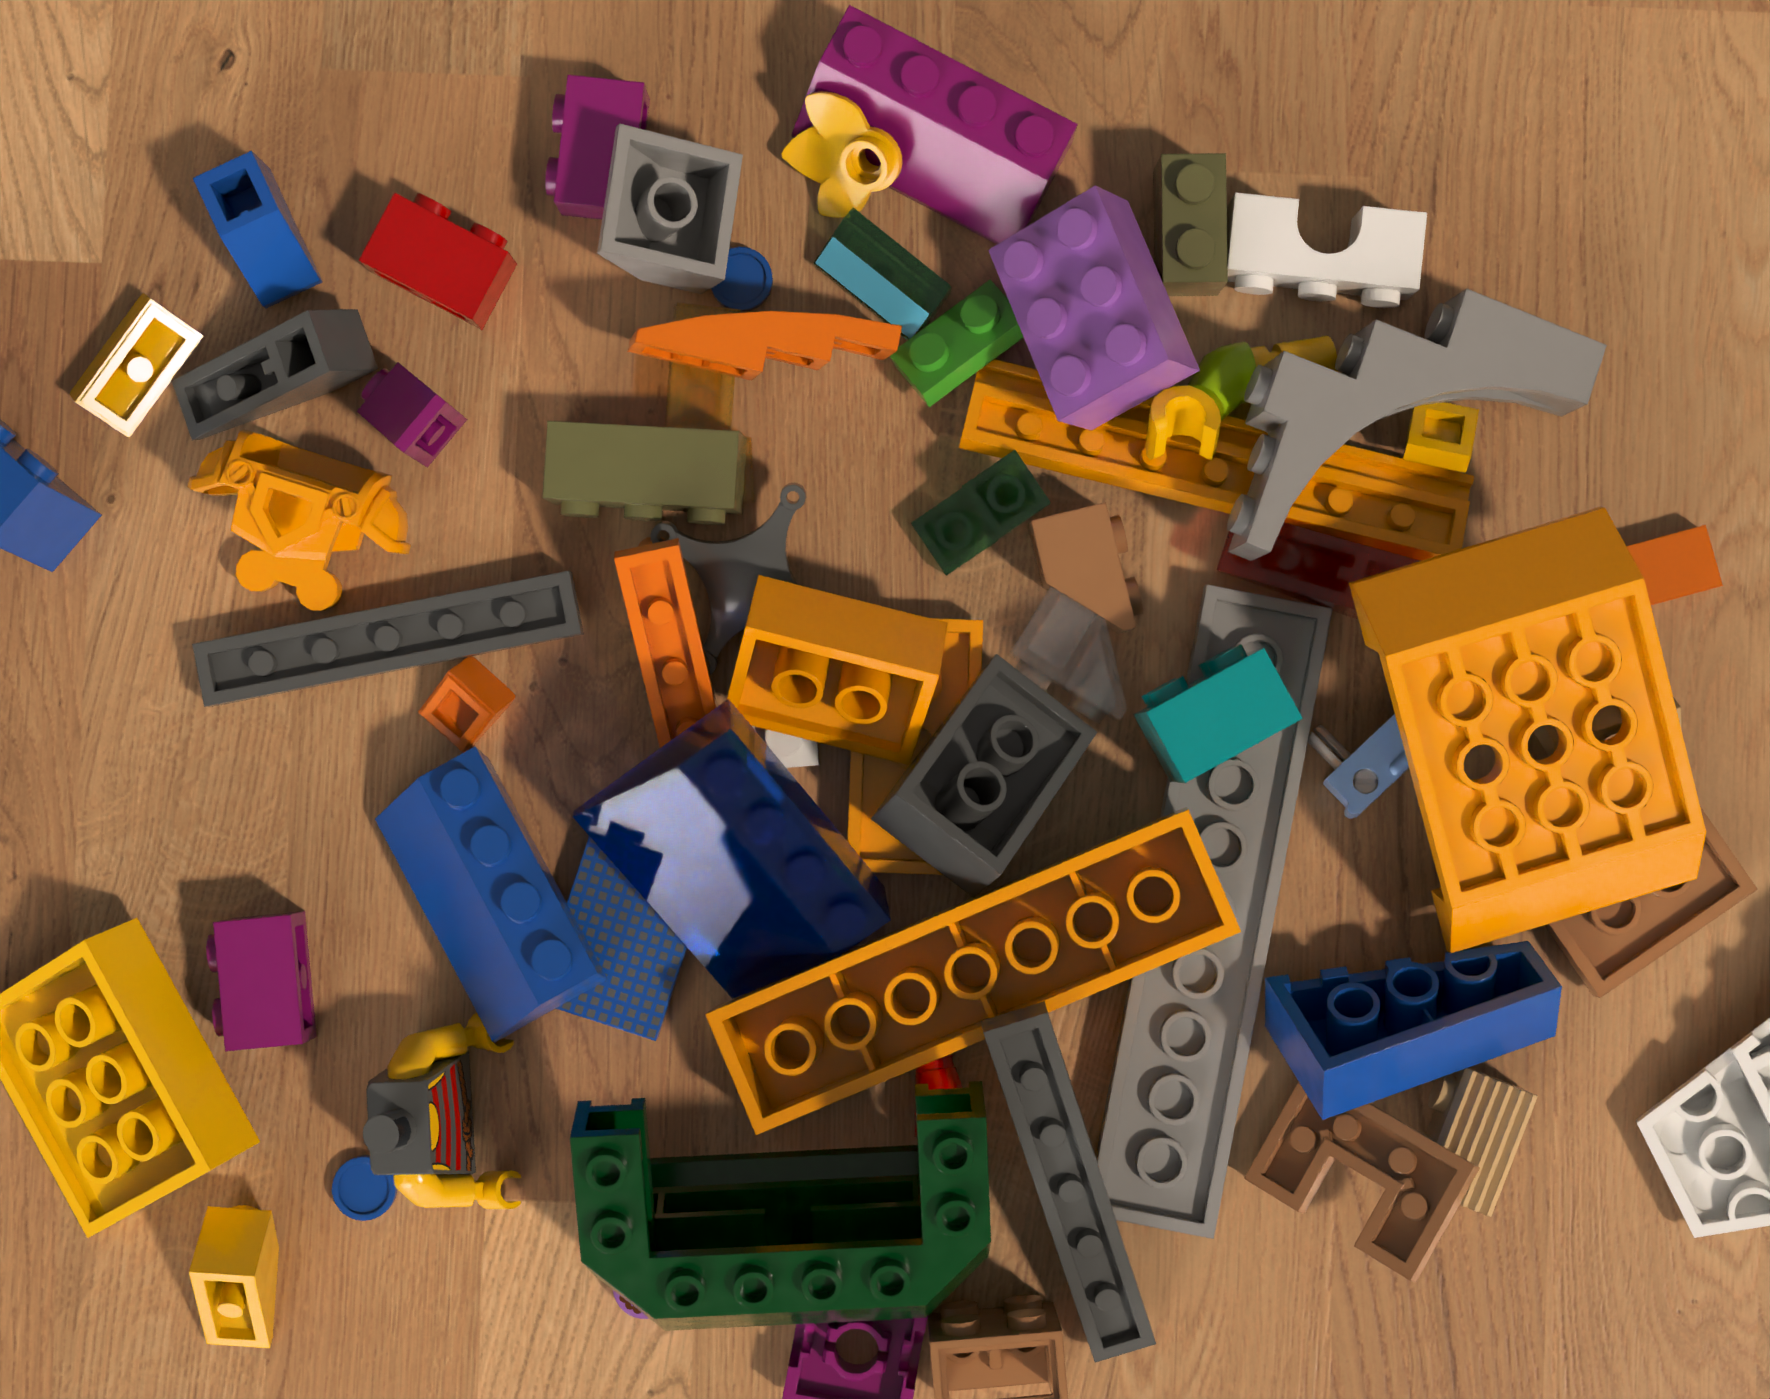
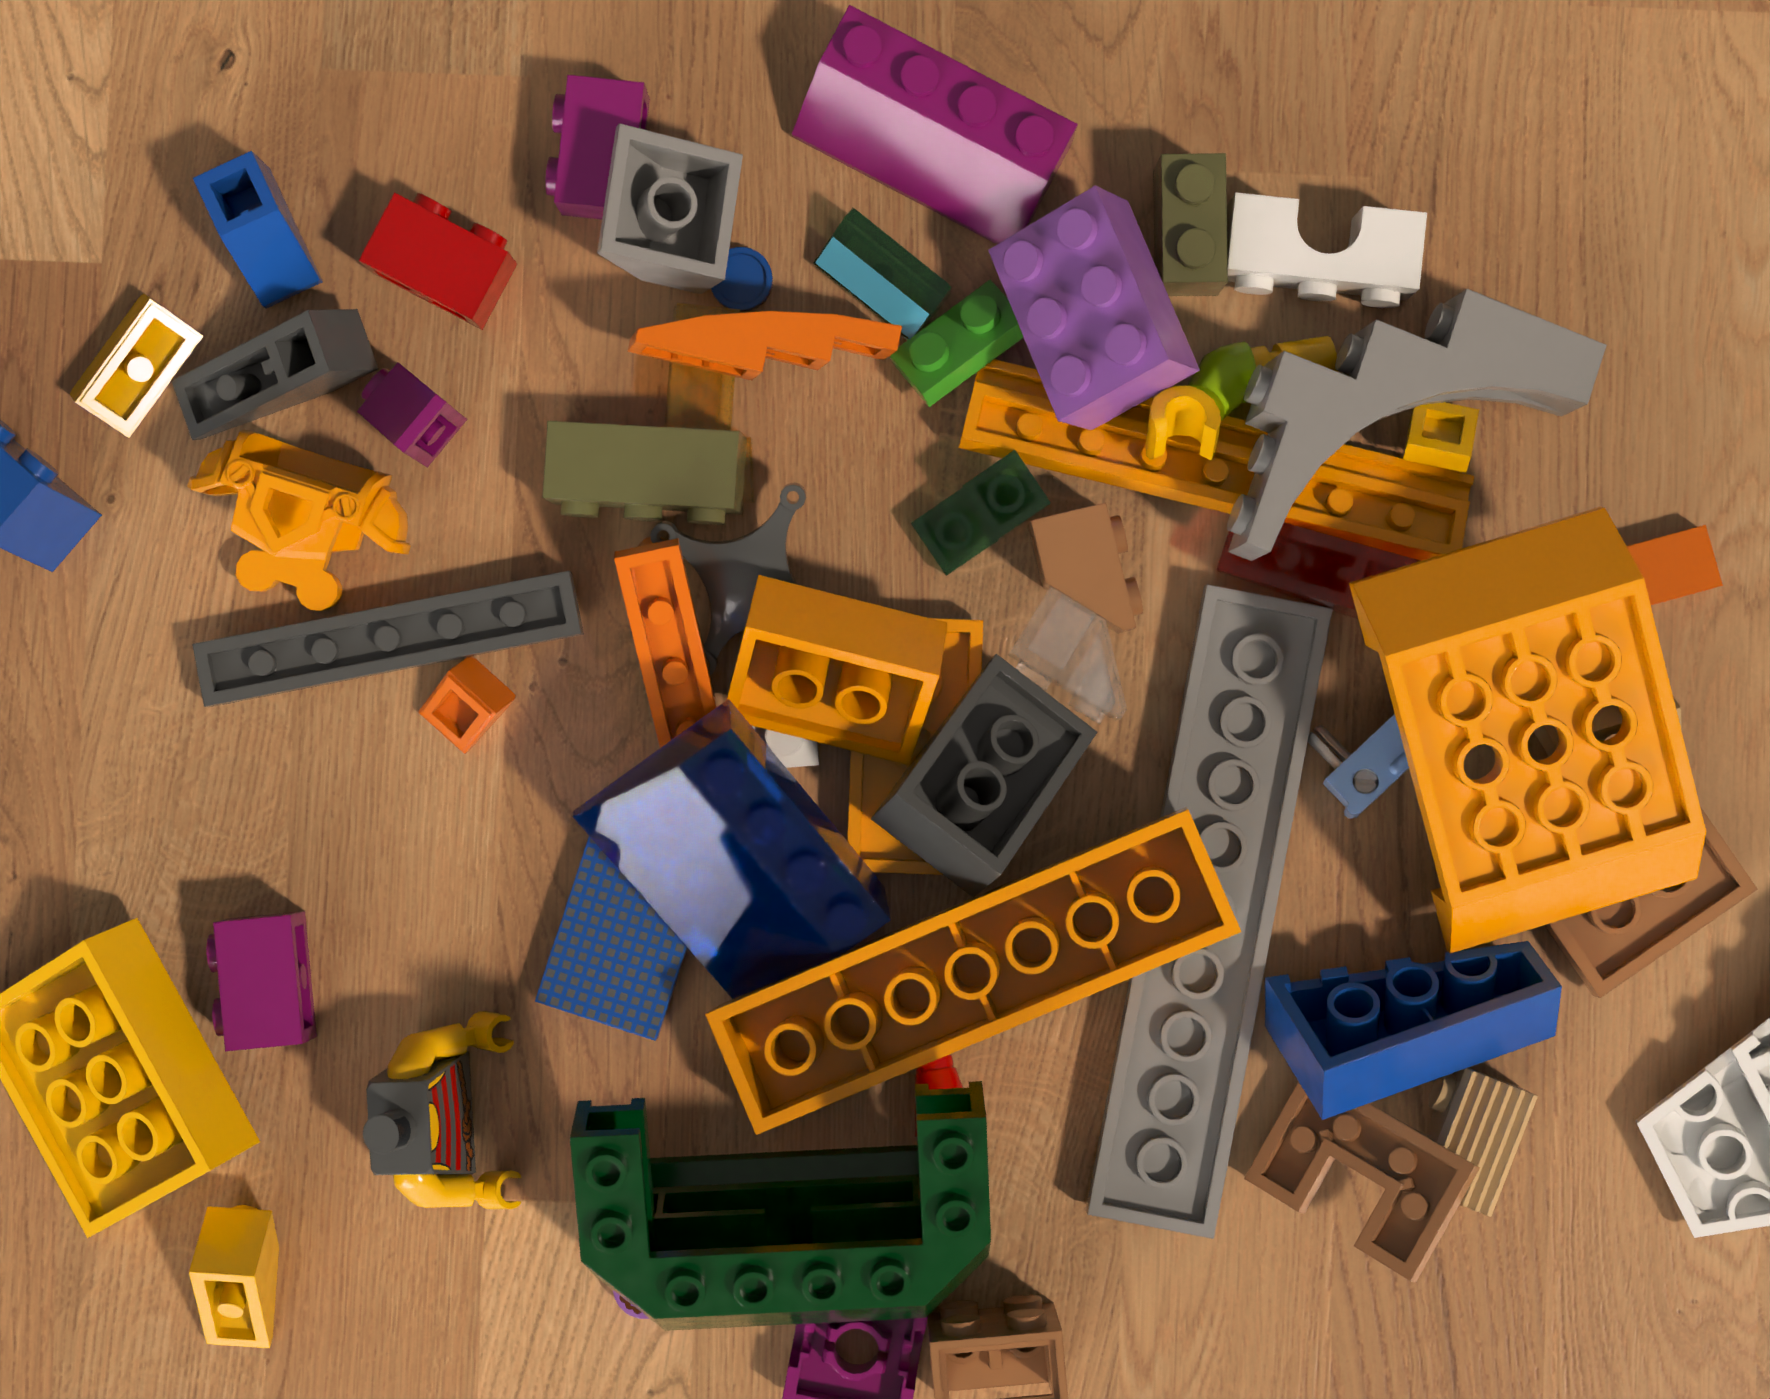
(360, 1192): blue piece -> none
(488, 894): blue slope -> none
(835, 154): yellow plate -> none
(1068, 1180): dark grey plate -> none
(1217, 715): teal brick -> none

